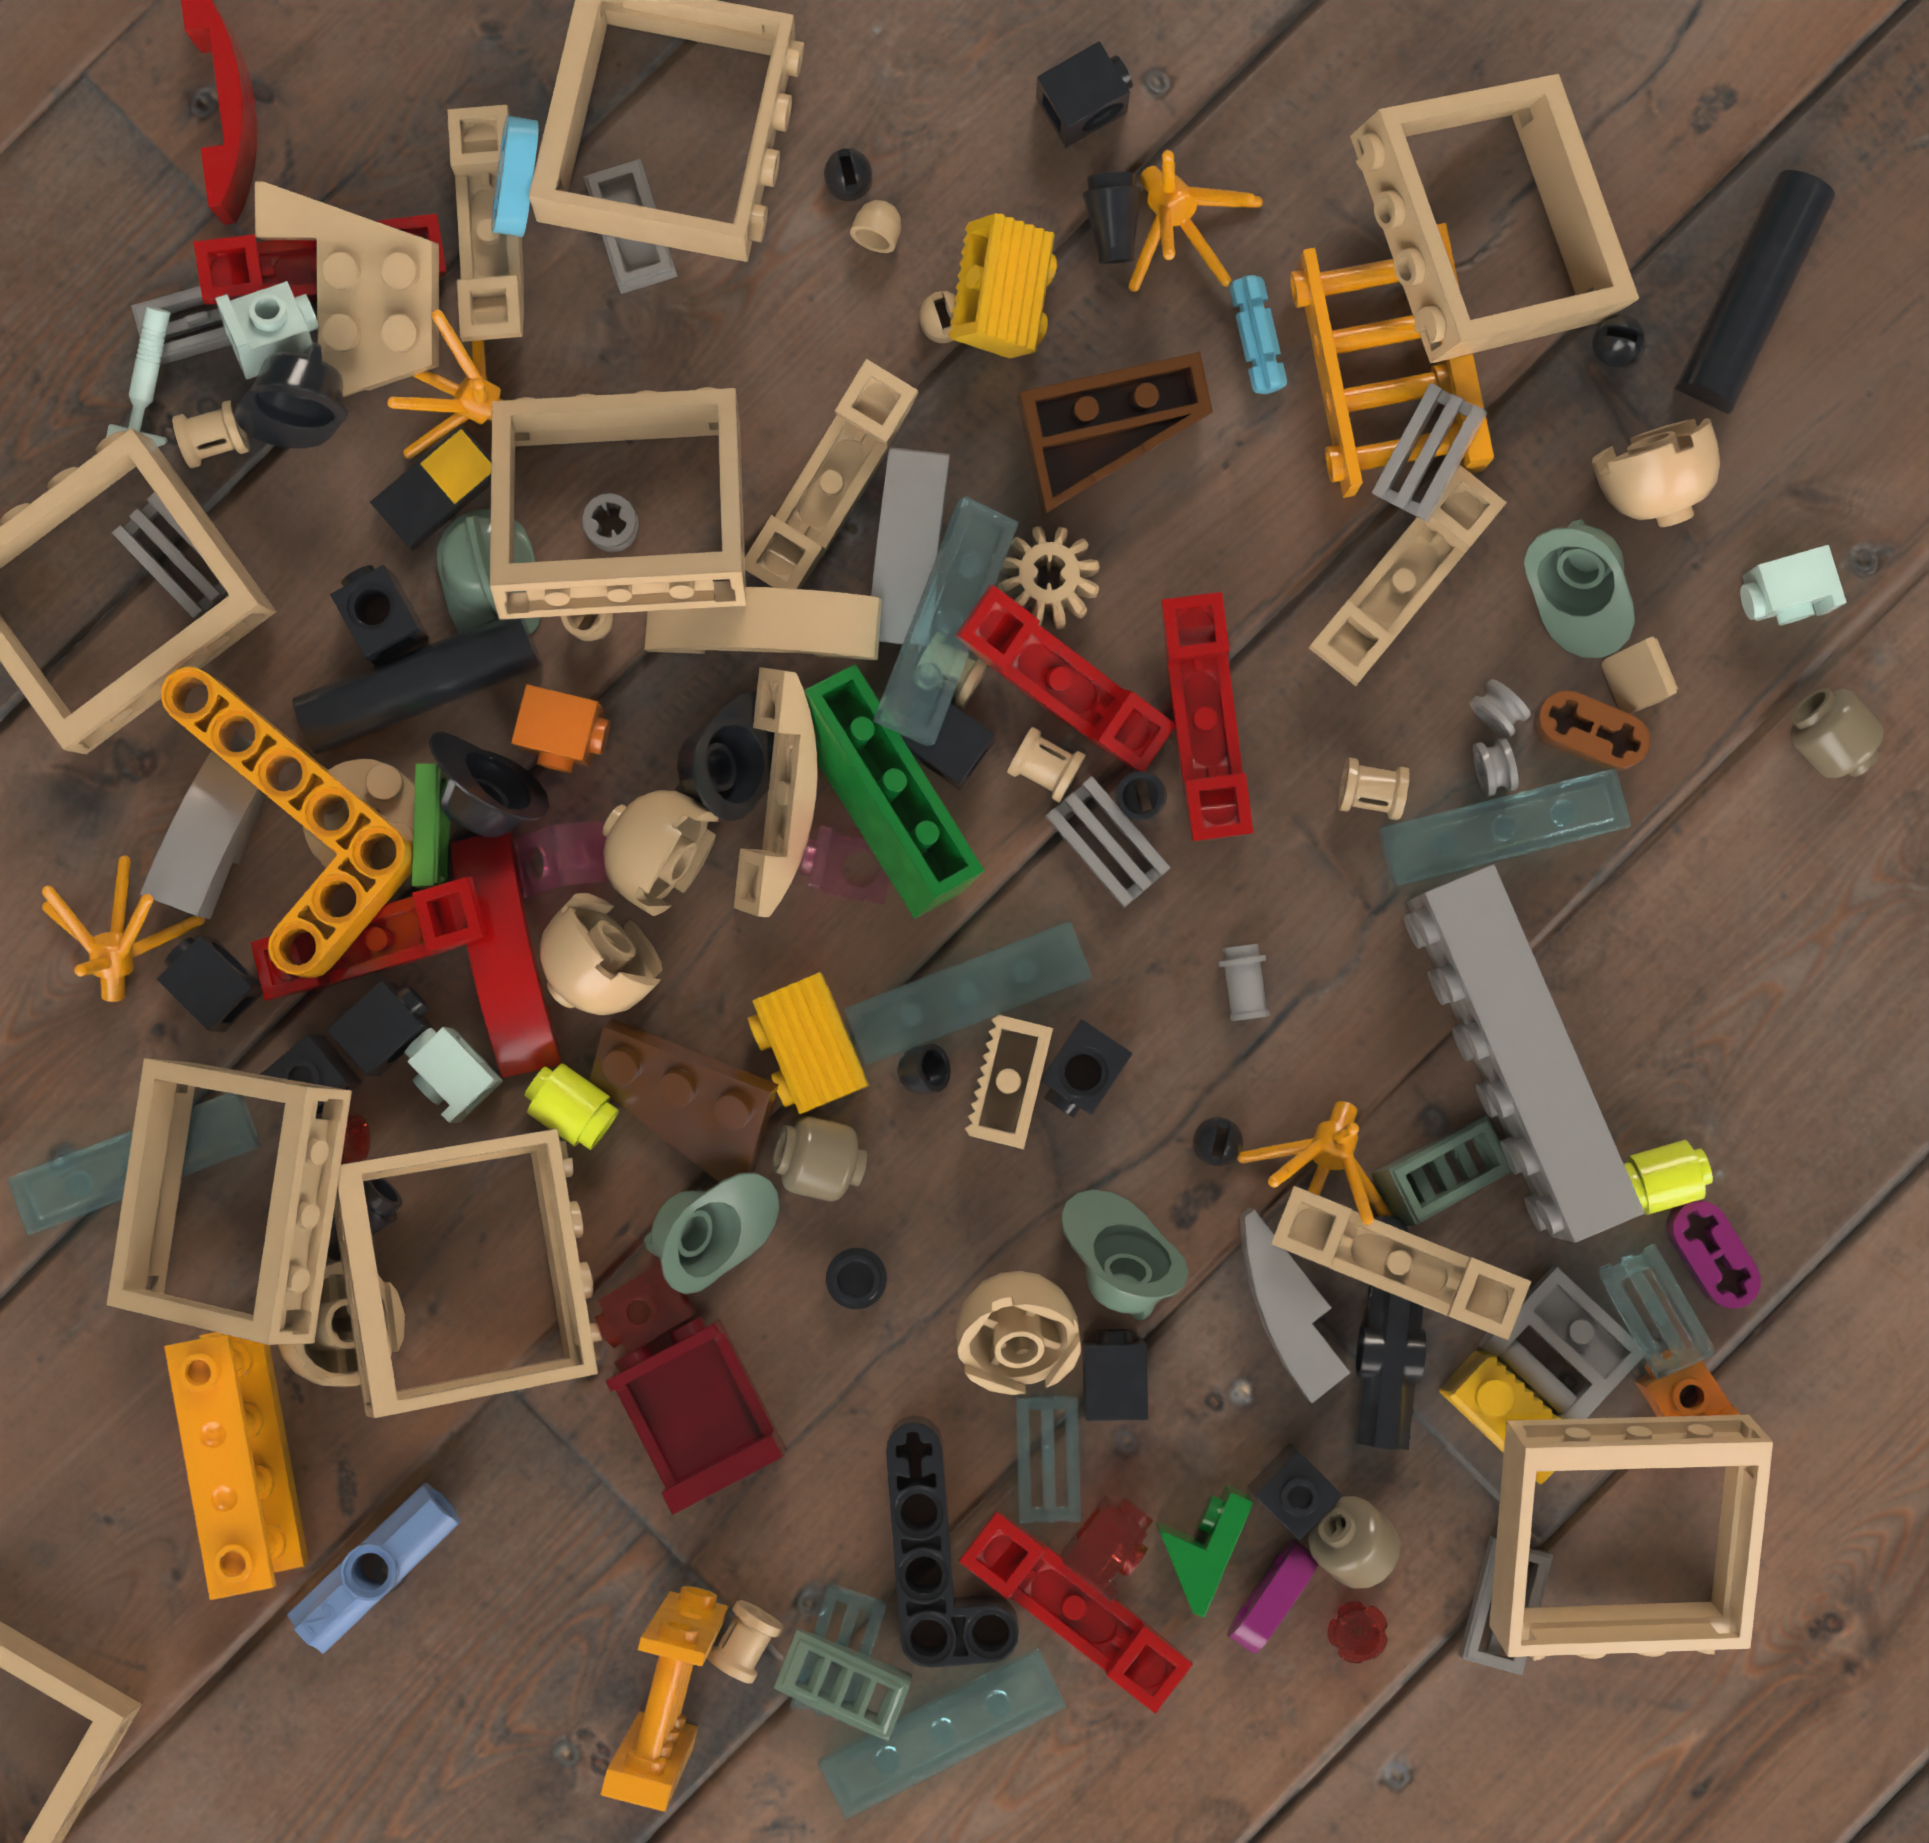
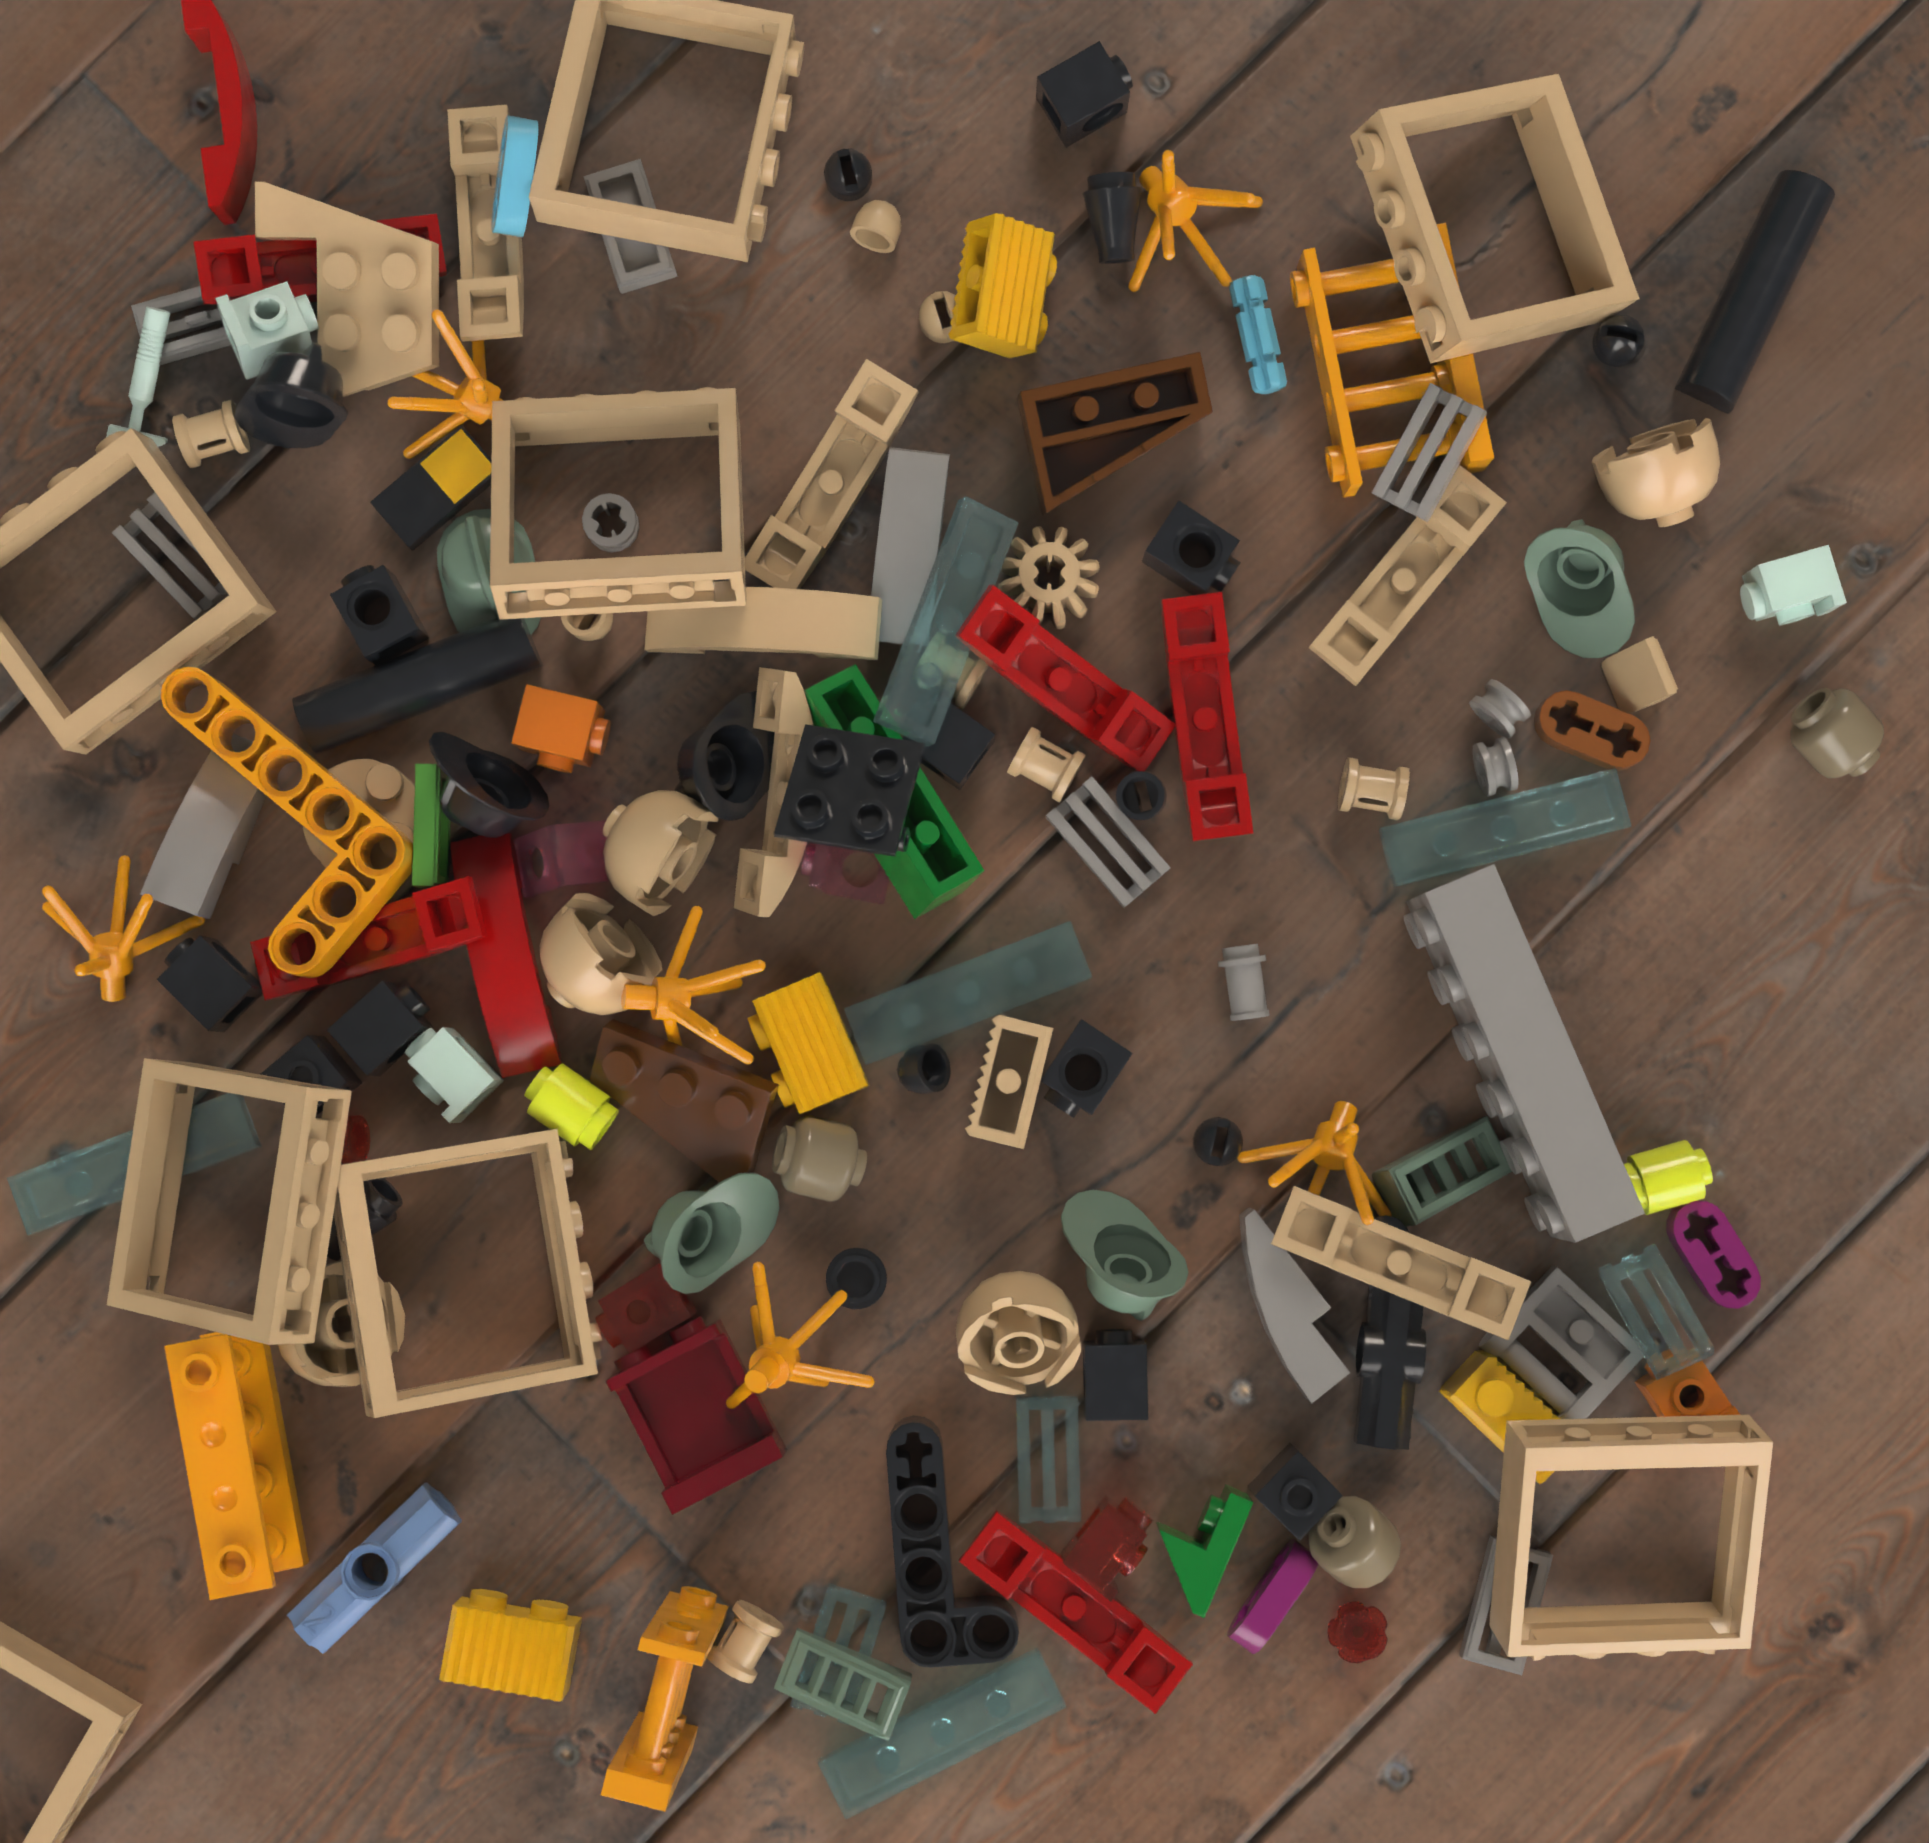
(511, 1645): none -> yellow brick
(671, 996): none -> light orange plant
(778, 1357): none -> light orange plant
(850, 791): none -> black hinge
(1186, 526): none -> black brick

